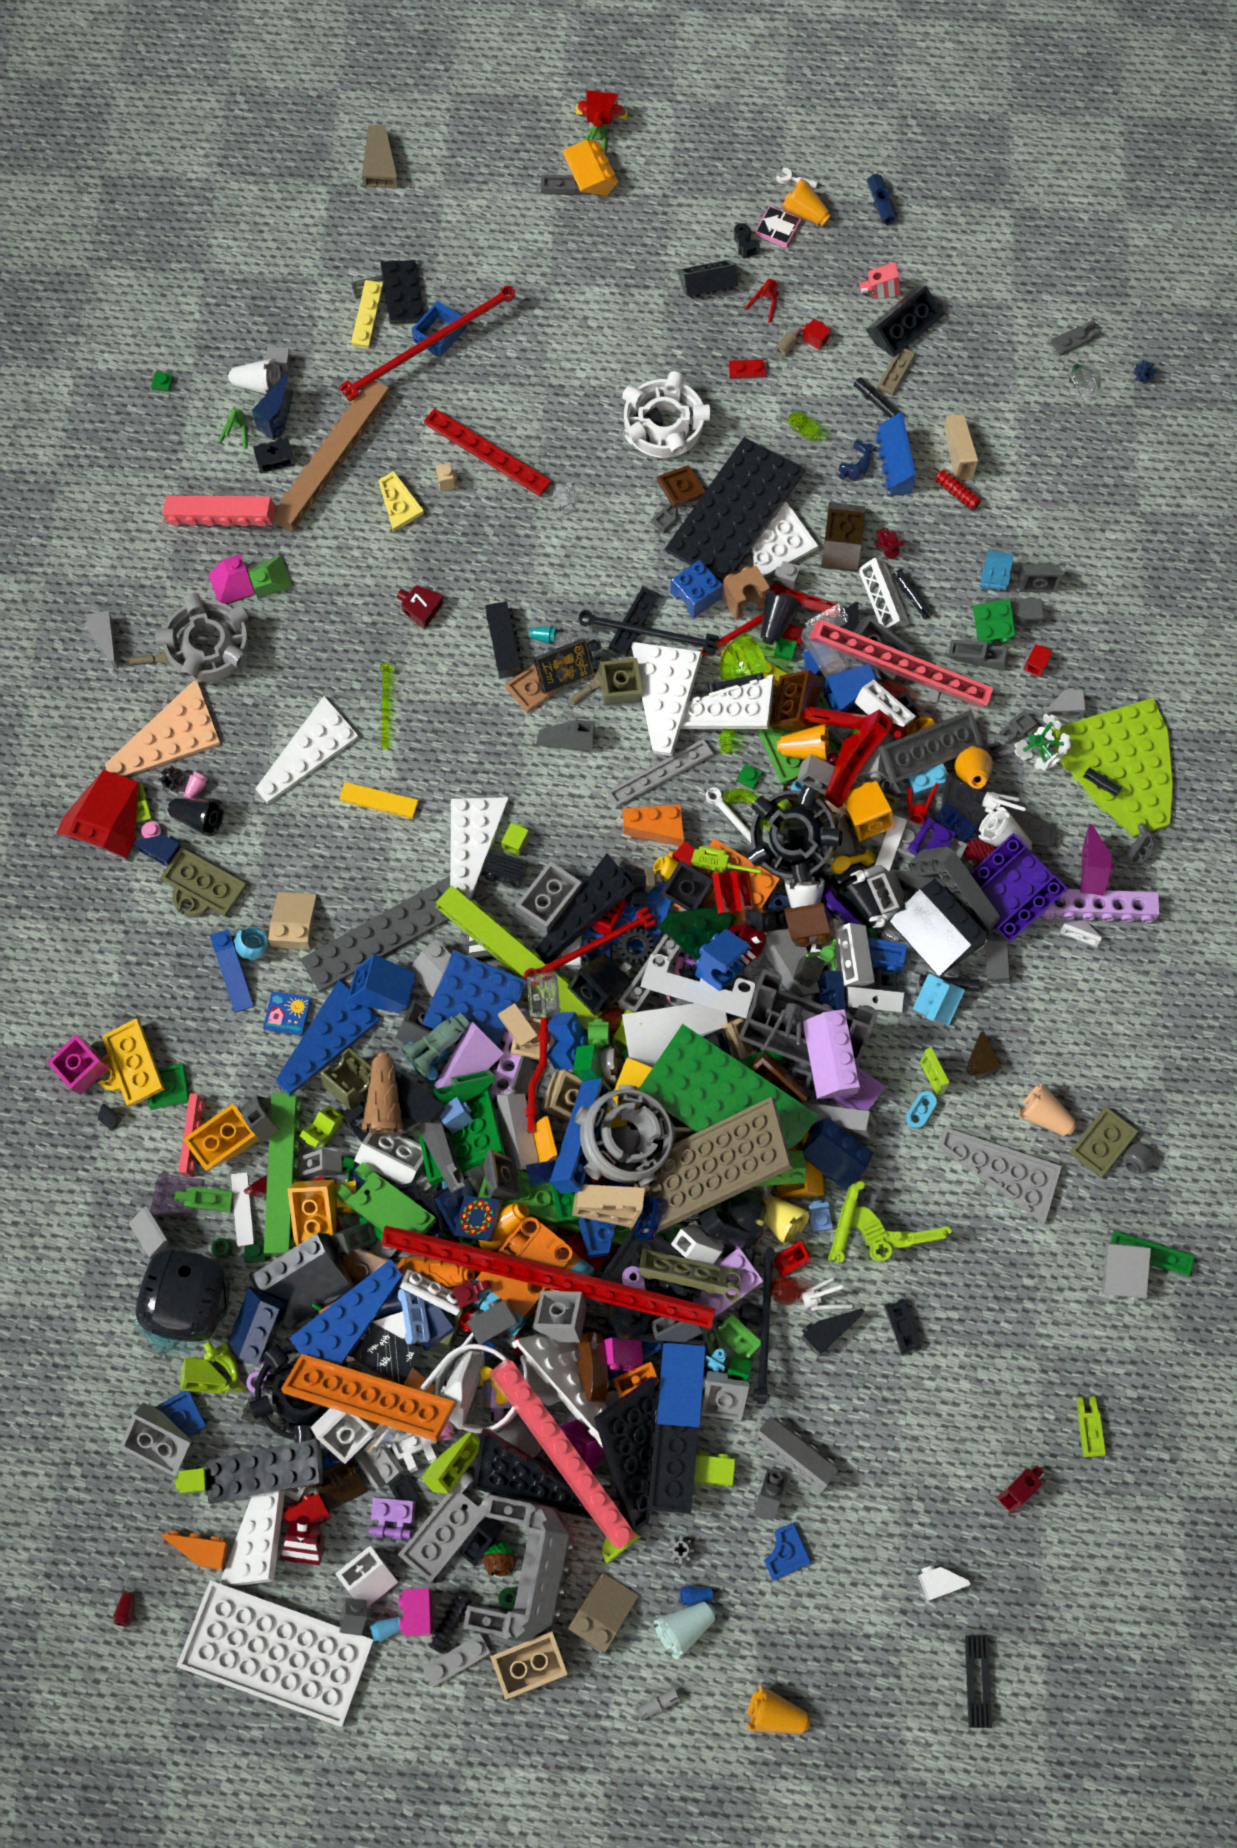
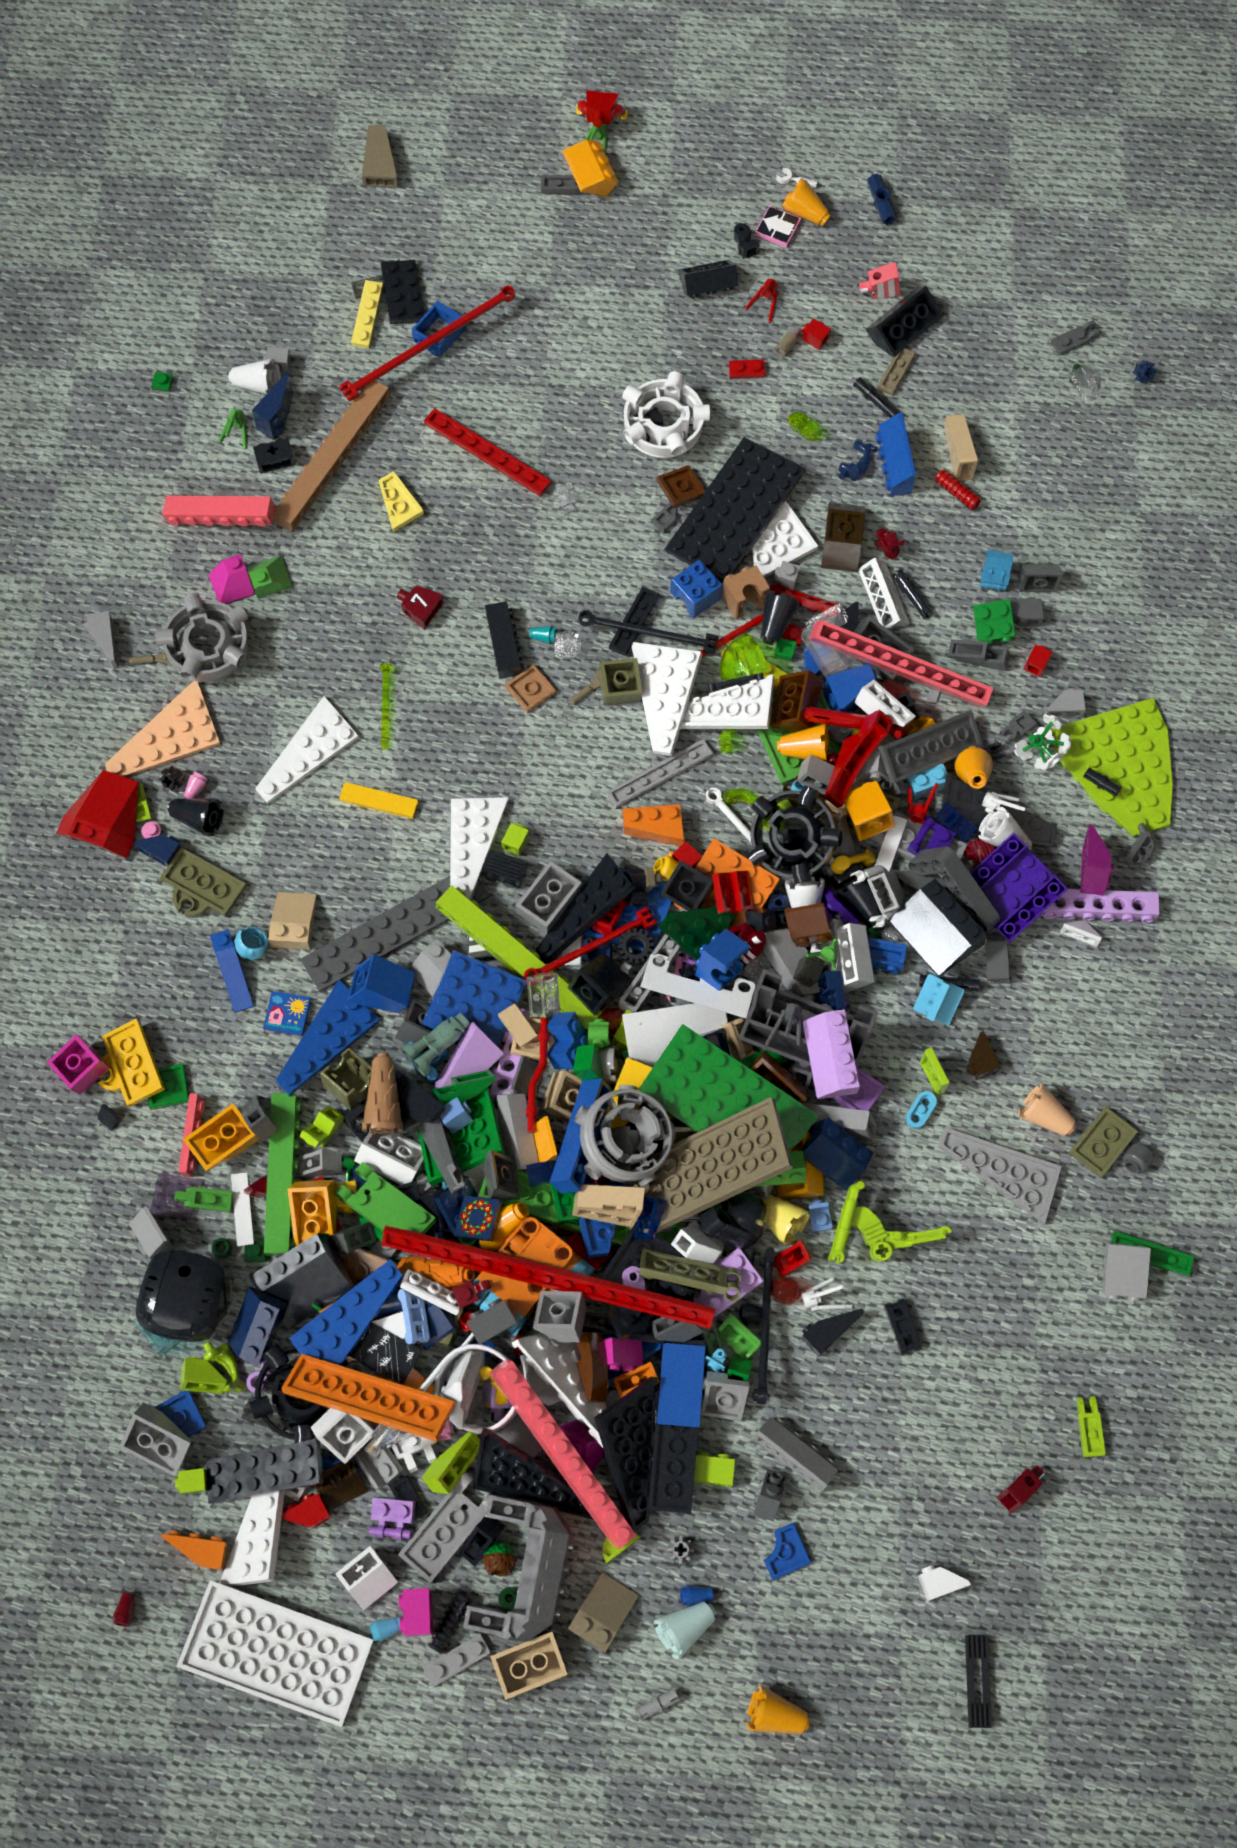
(303, 1542): dark red torso -> none
(353, 1616): dark grey brick -> none
(446, 477): tan brick -> none
(567, 664): black tile -> none
(570, 735): dark grey slope -> none
(716, 860): lime piece -> none
(749, 776): green plate -> none
(883, 999): white tile -> none
(886, 981): black slope -> none

